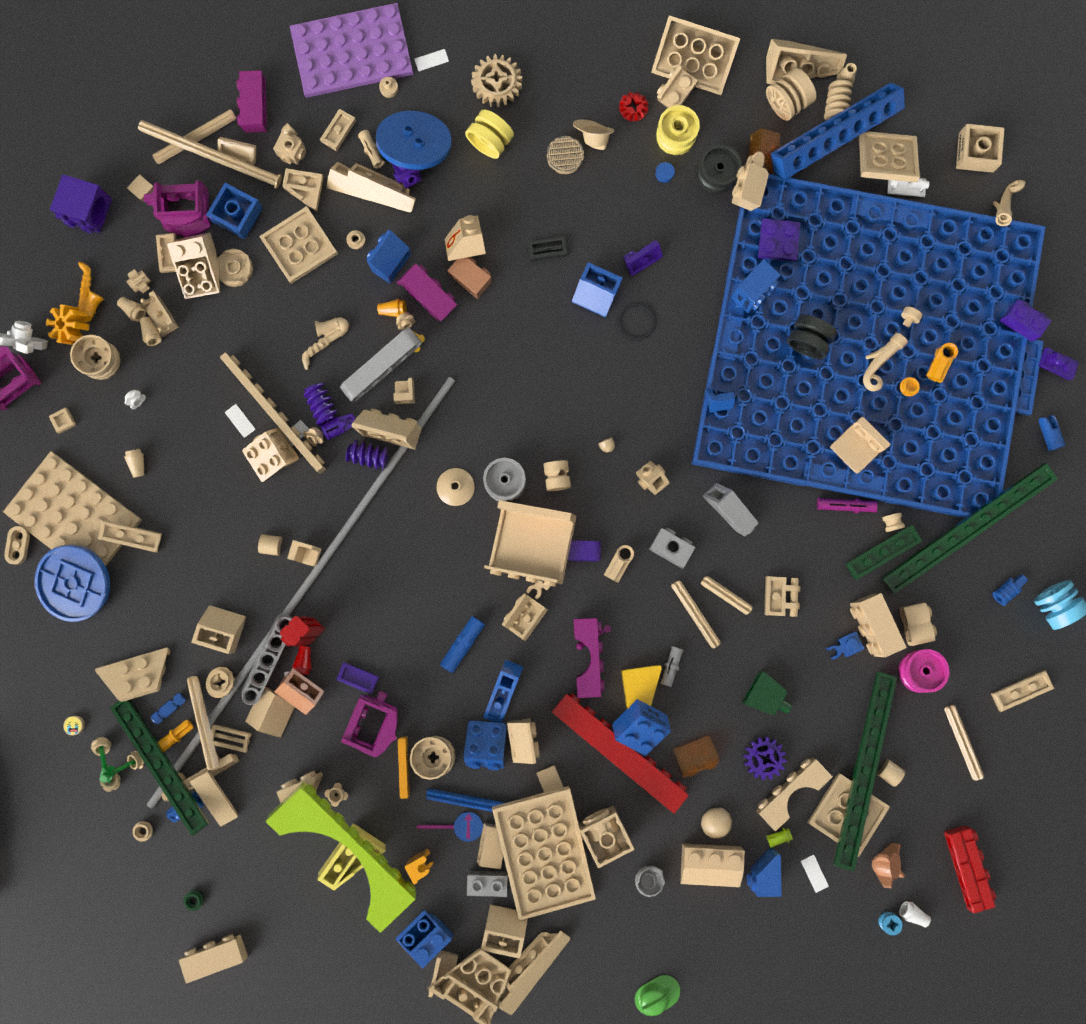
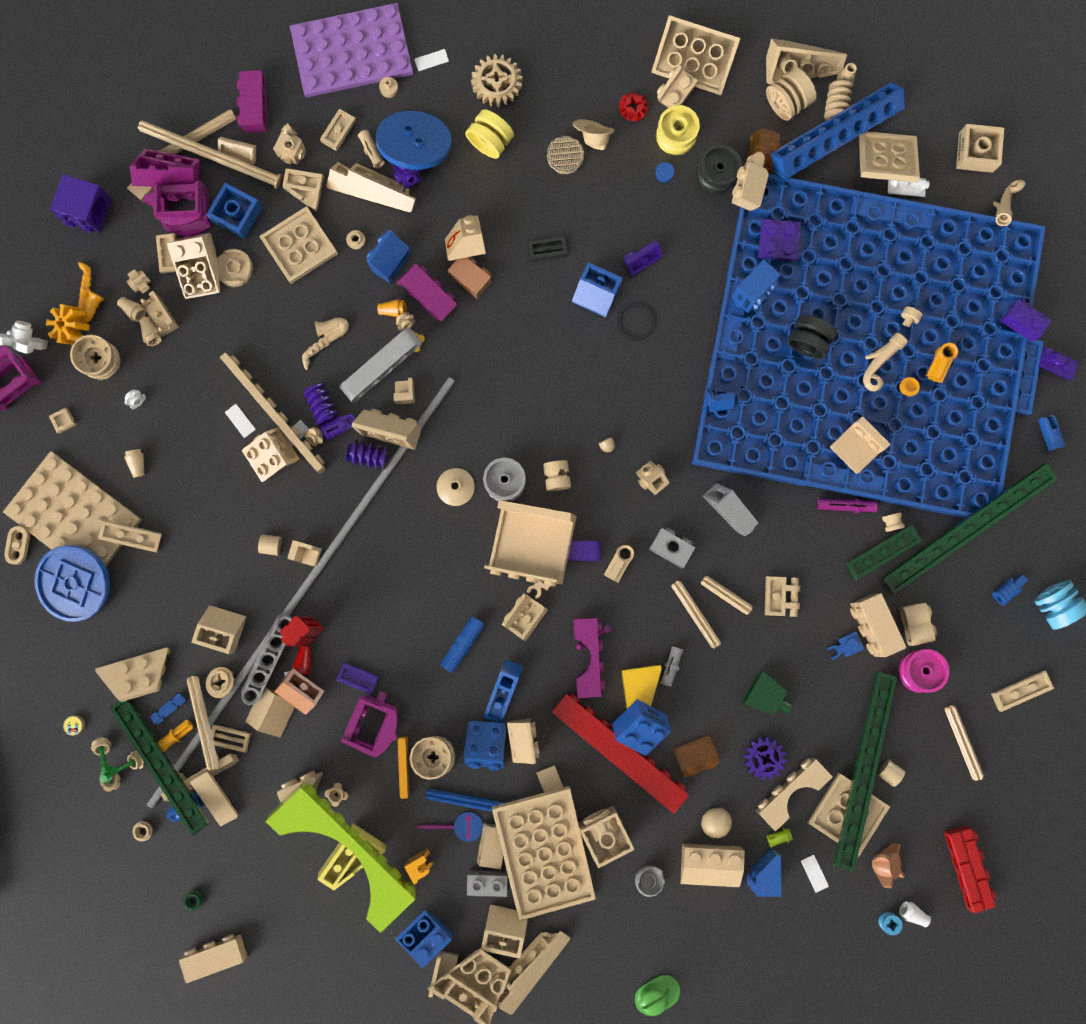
(164, 168): none -> magenta wedge

